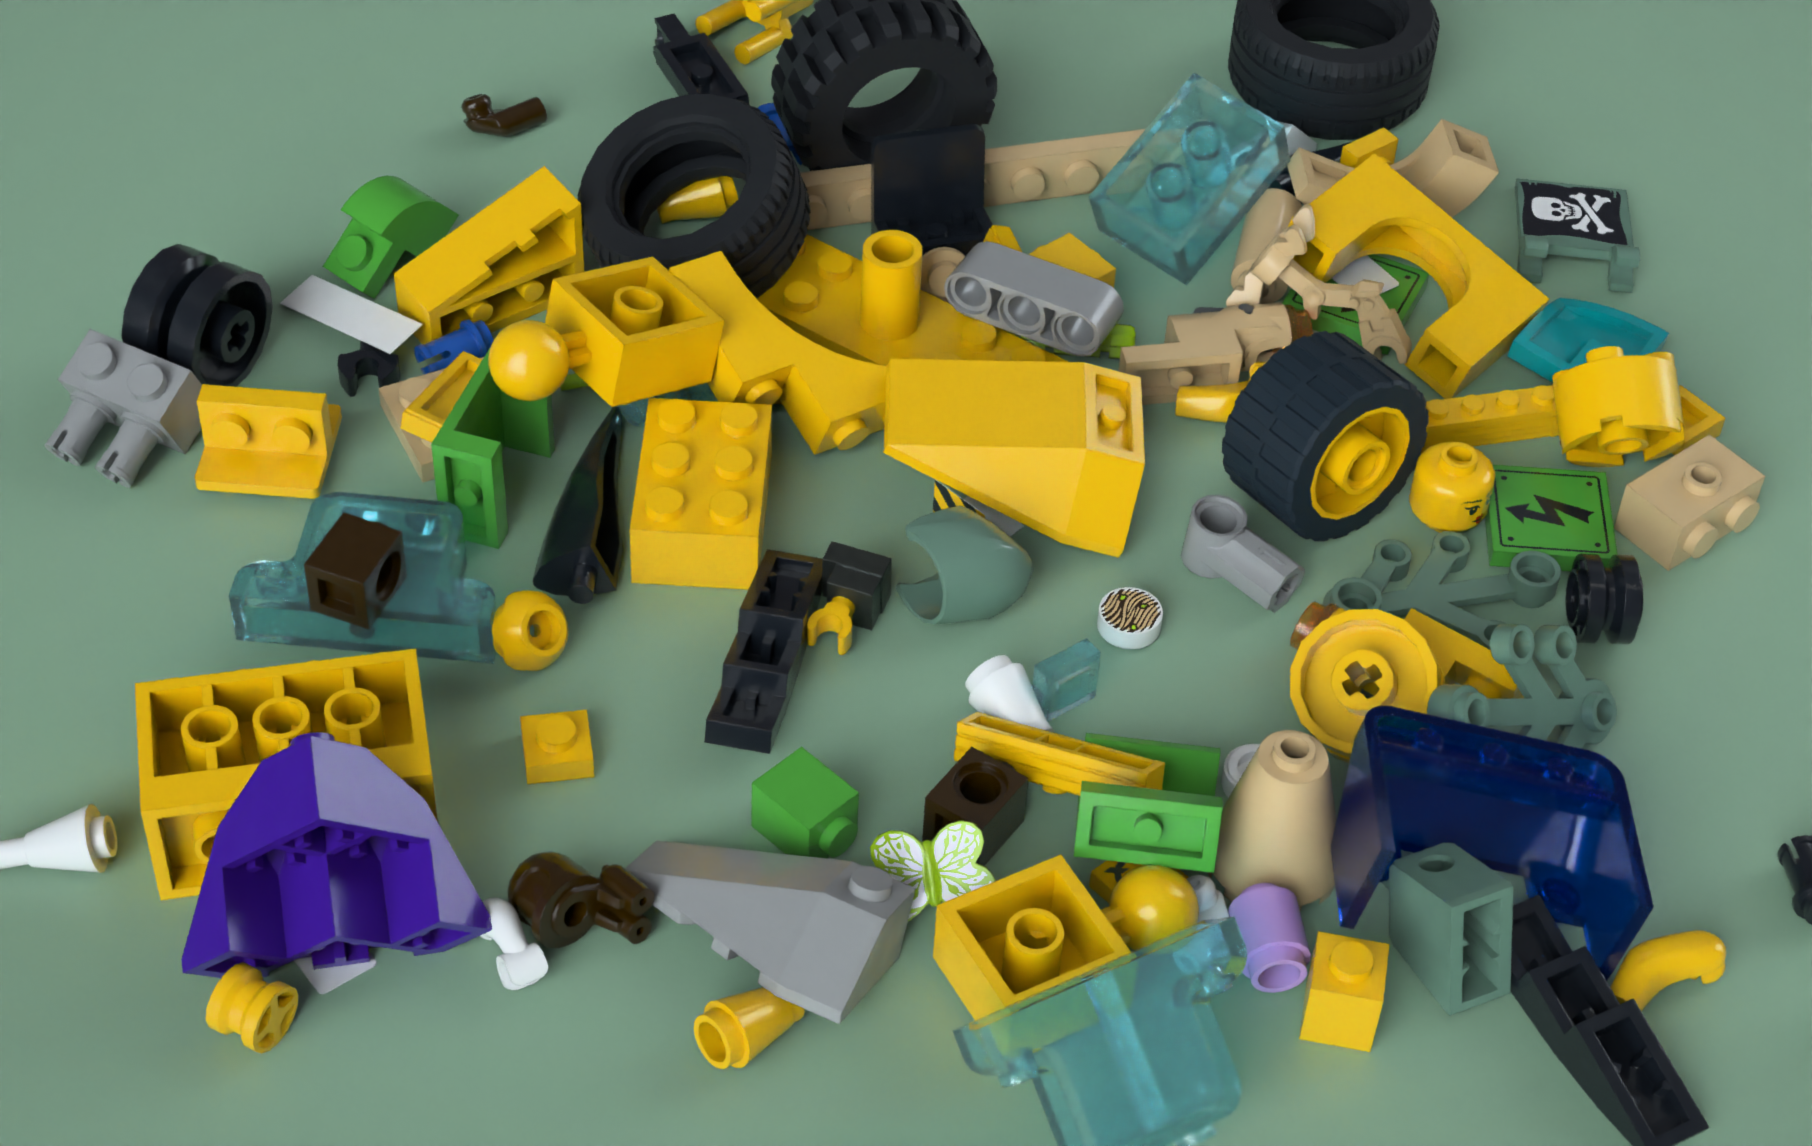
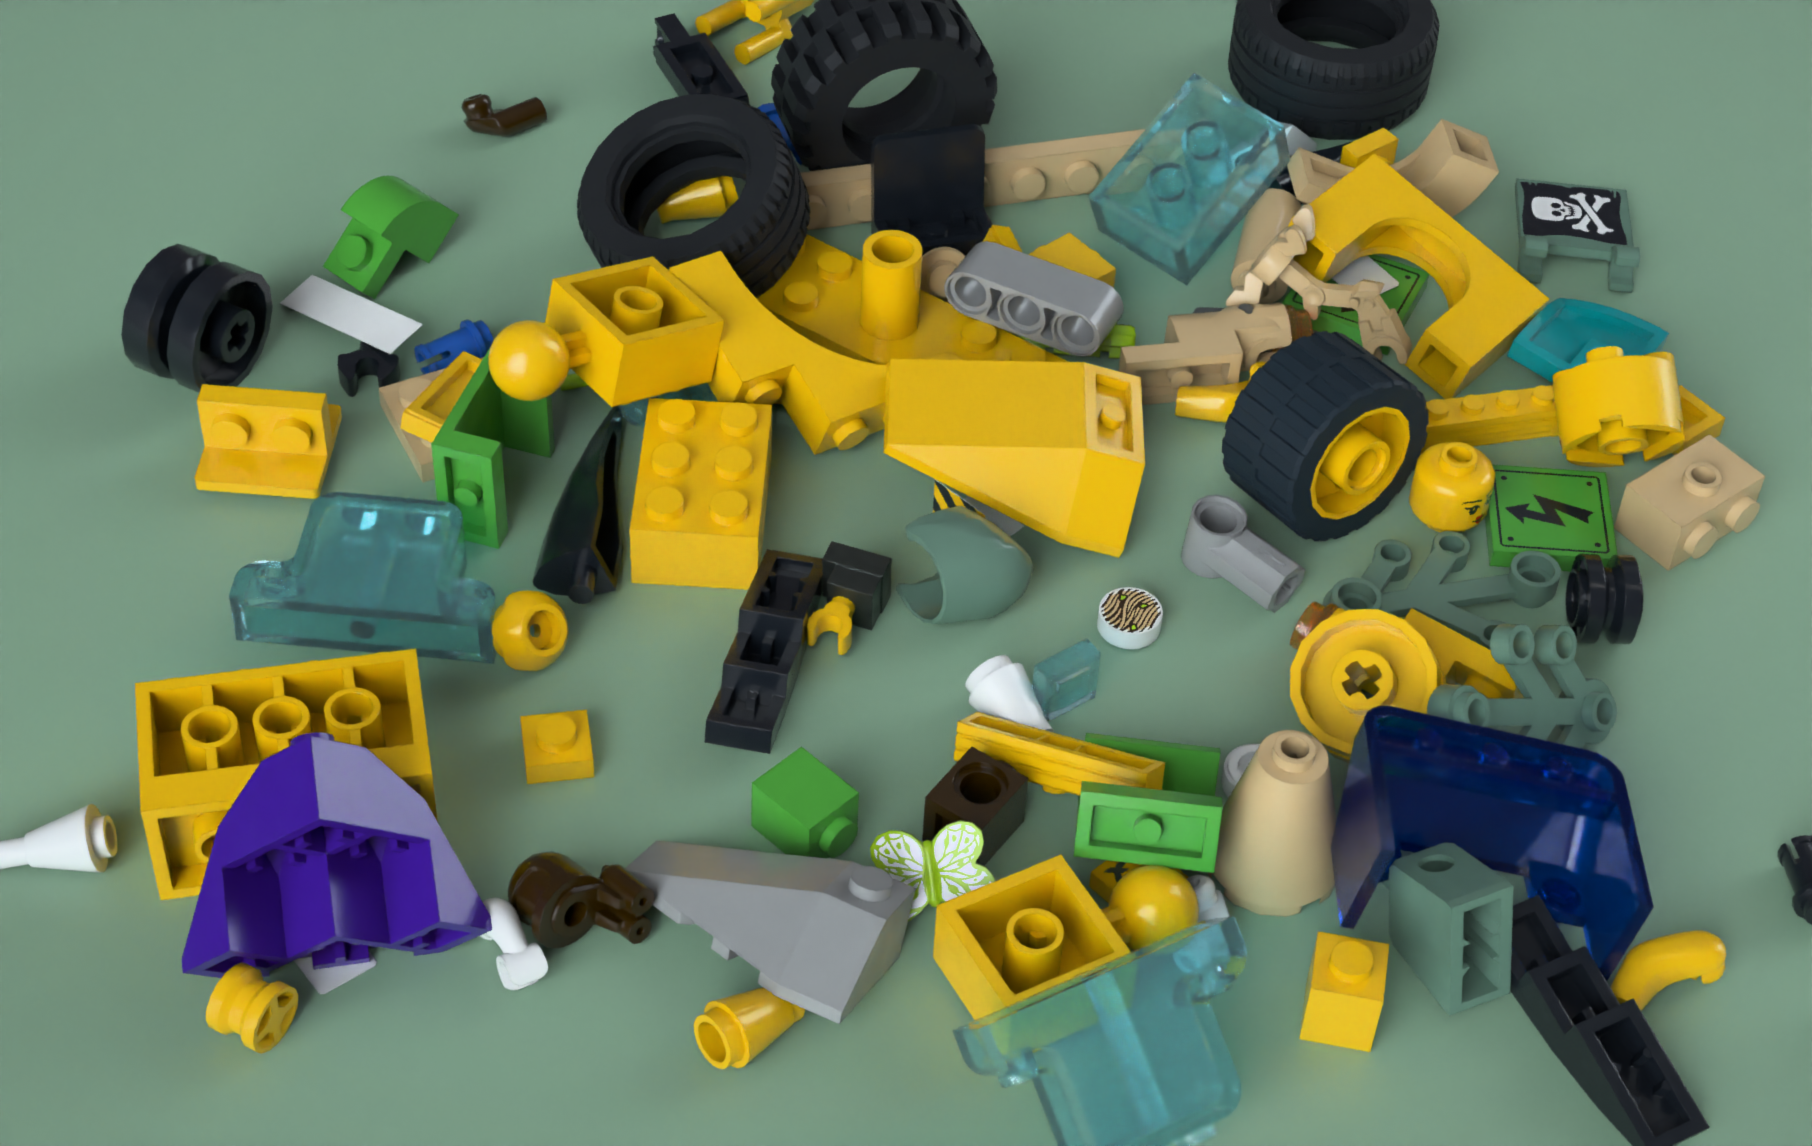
(133, 390): light grey brick -> none
(355, 570): dark brown brick -> none
(496, 262): yellow wedge -> none
(1273, 937): lavender brick -> none

